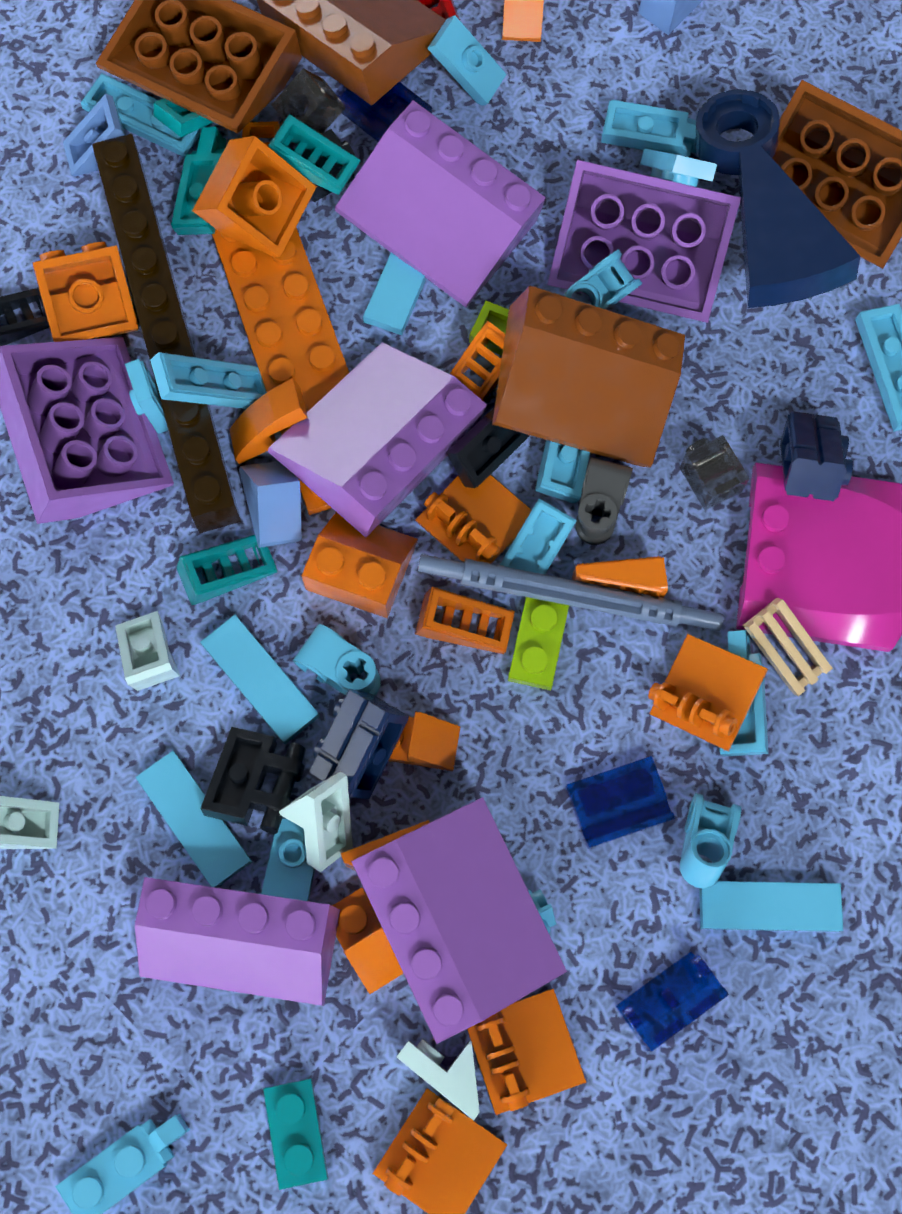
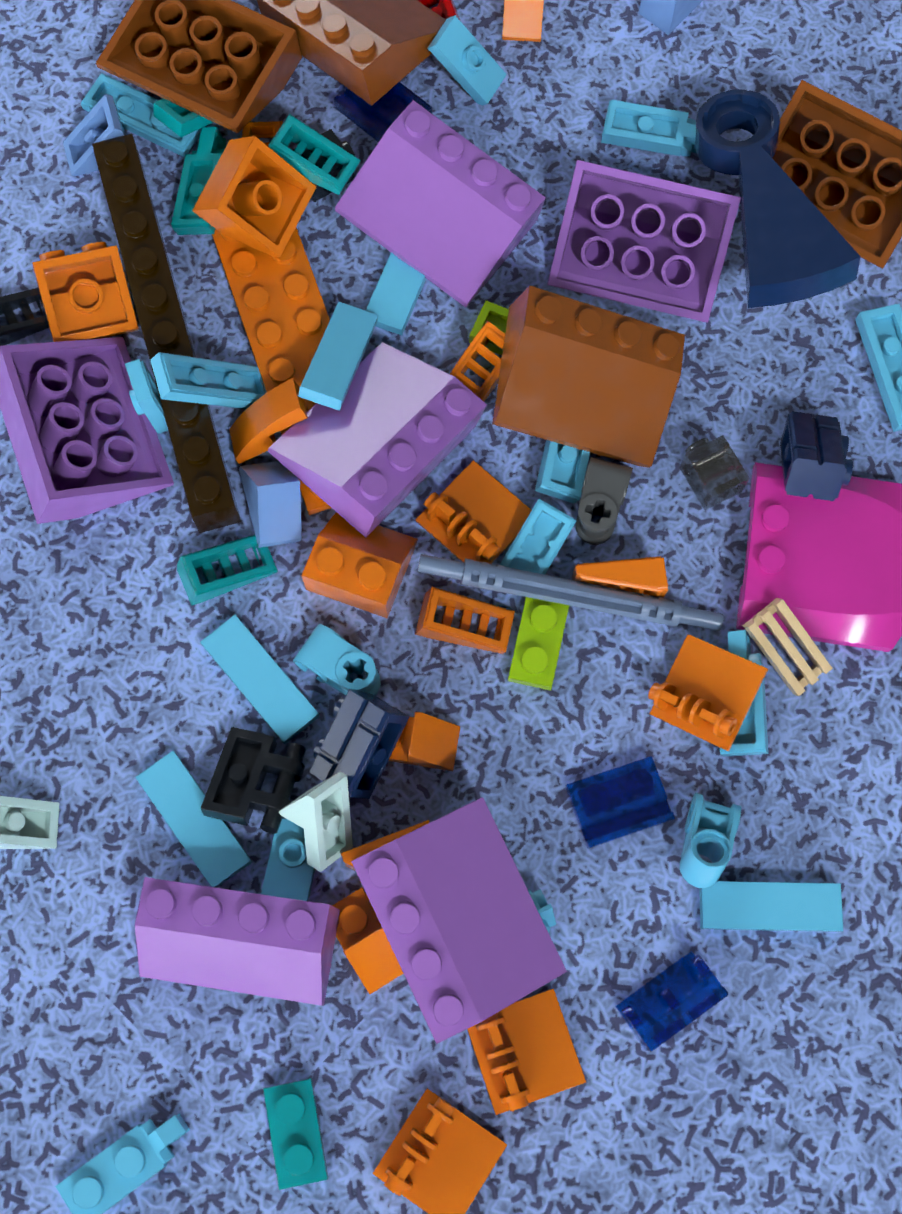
(145, 652): light aqua slope -> none
(312, 91): clear smoke brick -> none
(338, 356): none -> medium azure tile
(455, 1084): light aqua slope -> none
(483, 450): black hinge -> none
(606, 282): medium azure piece -> none
(677, 167): medium azure plate -> none

